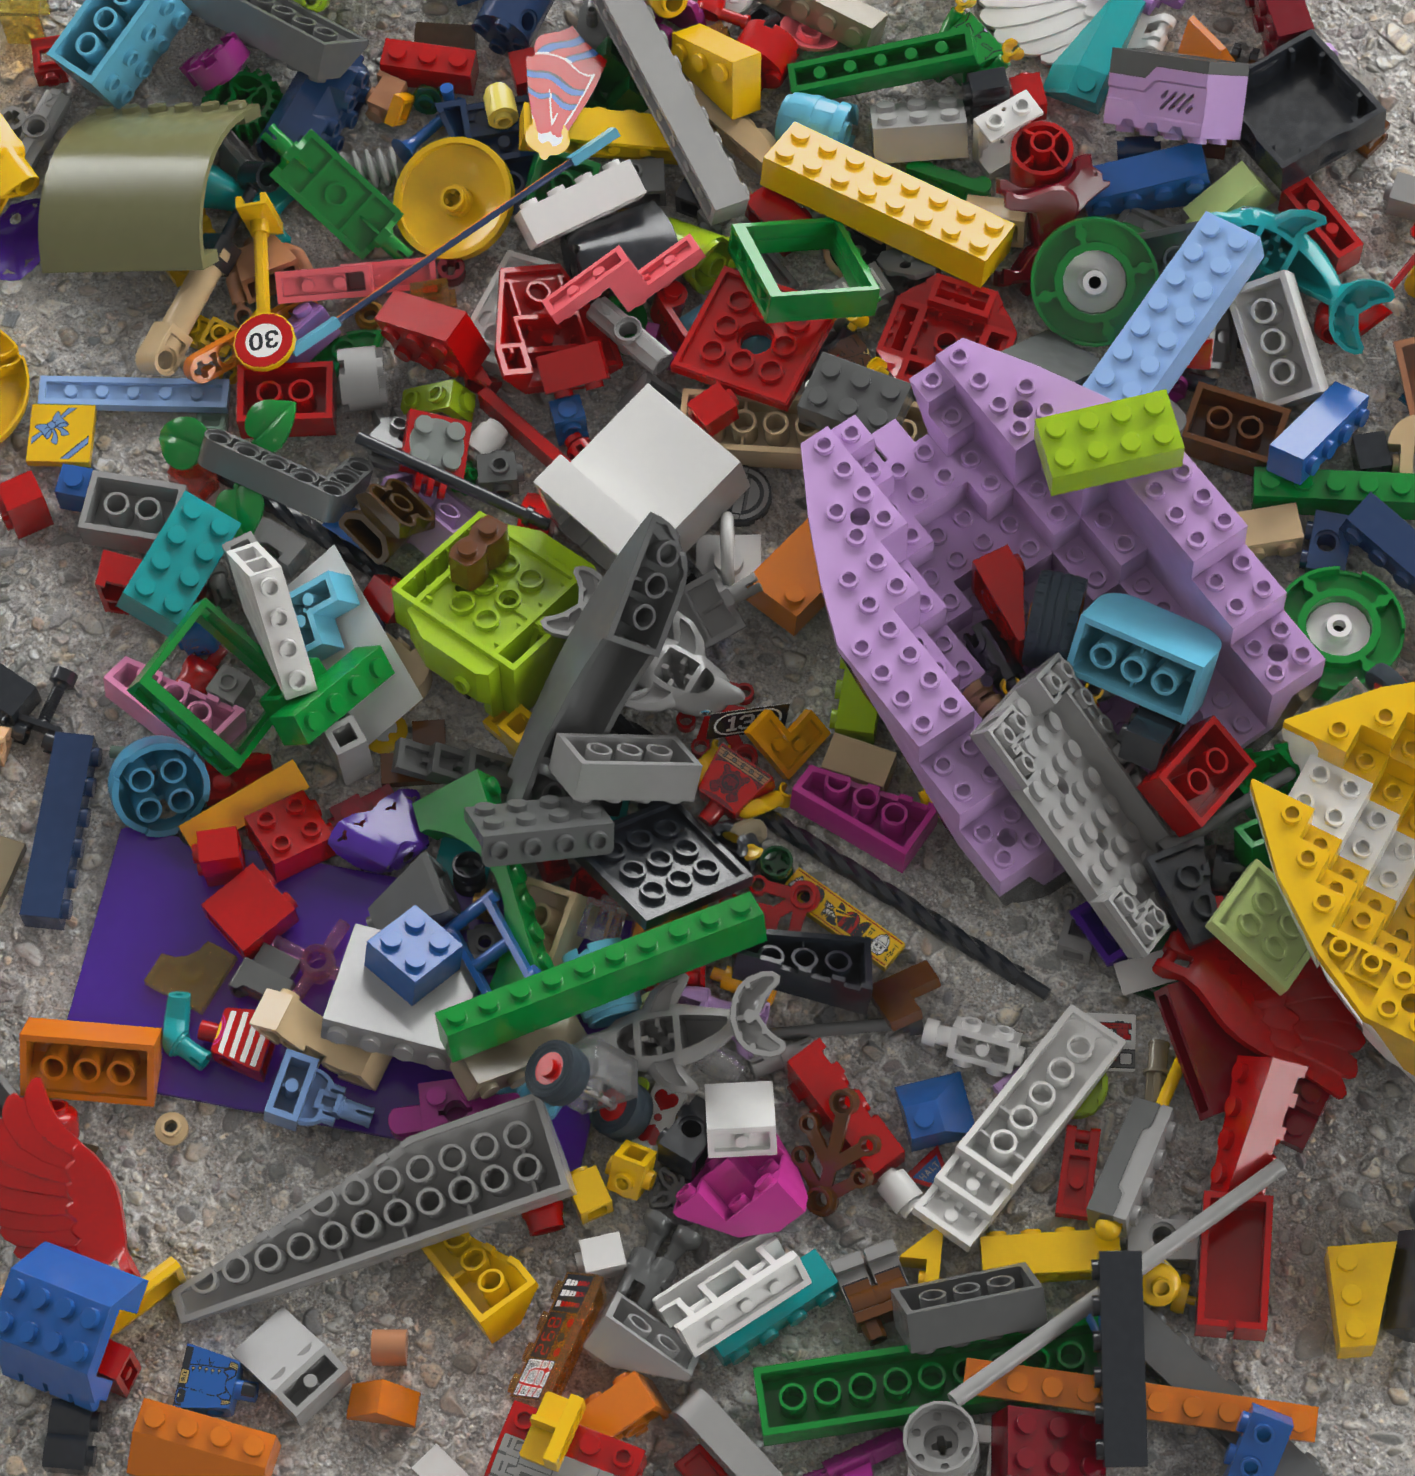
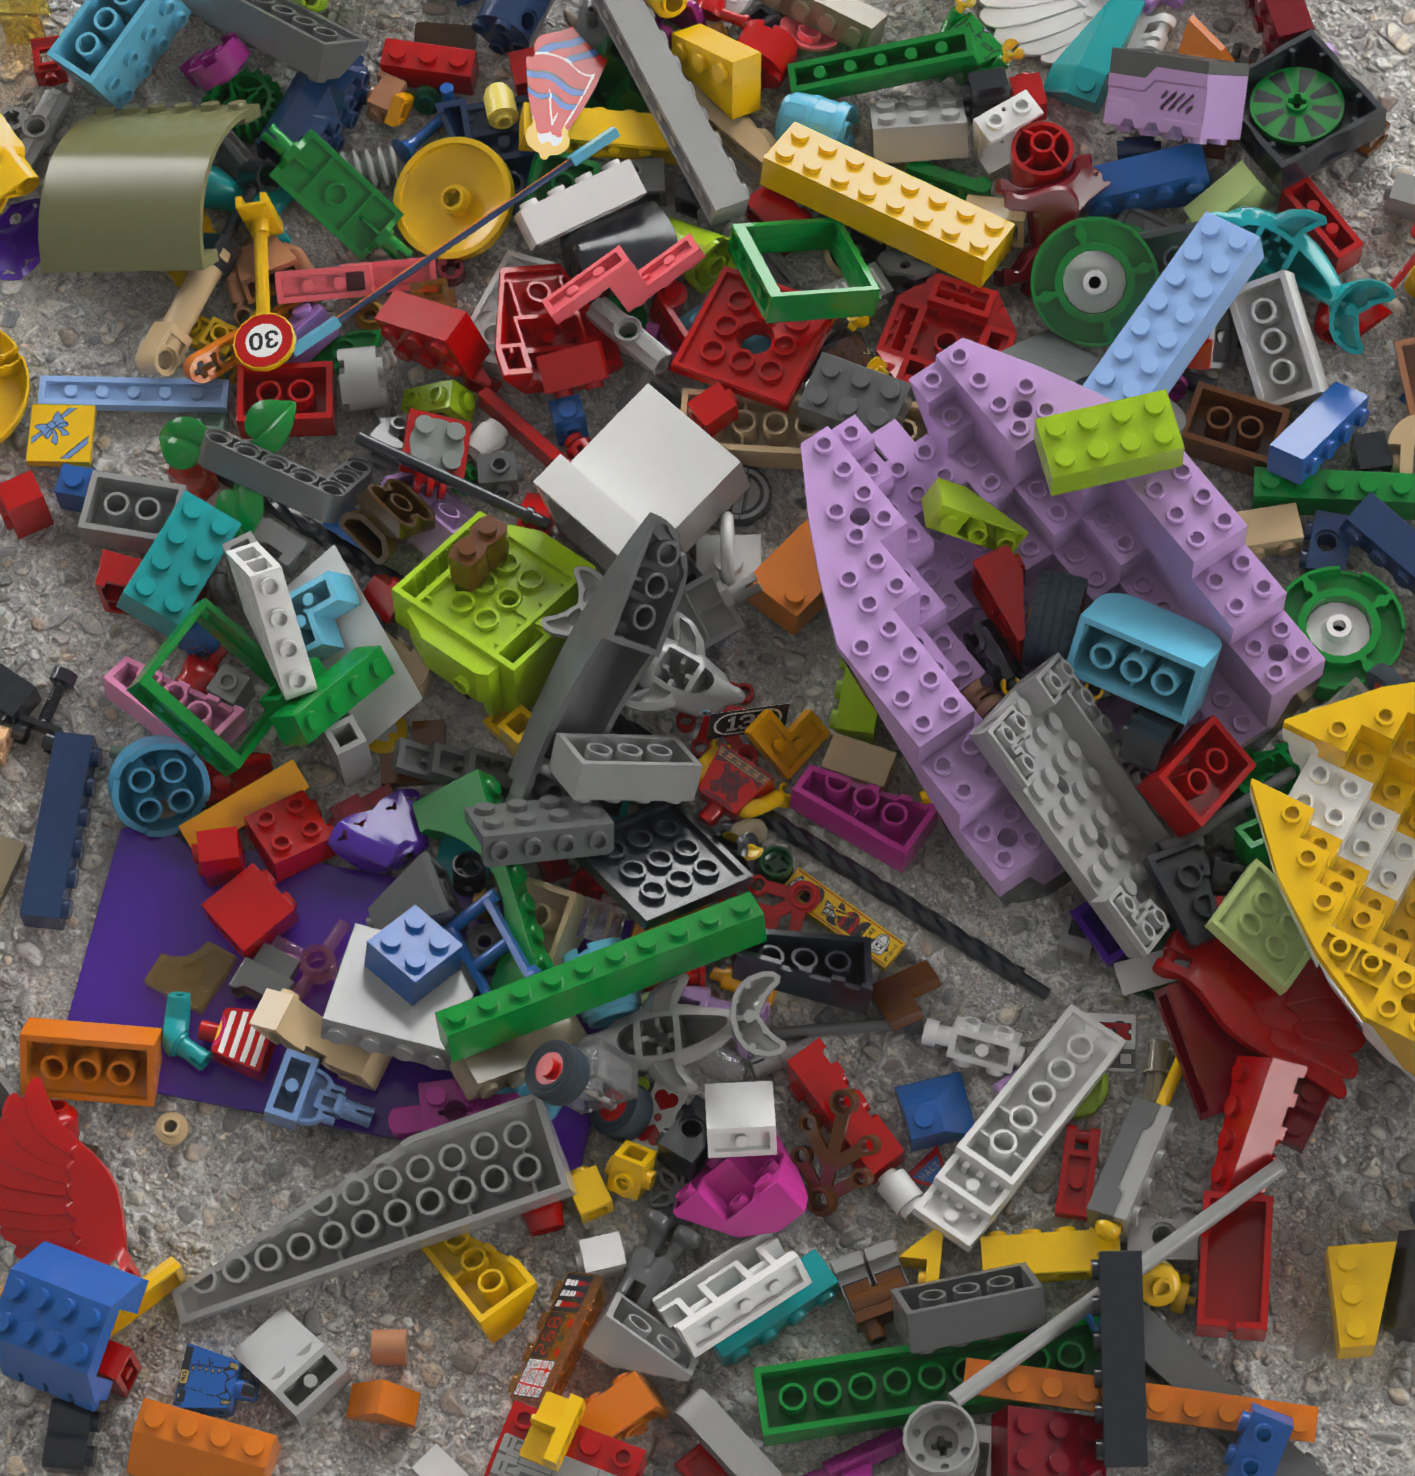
(967, 516): none -> lime slope
(1274, 109): none -> green piece

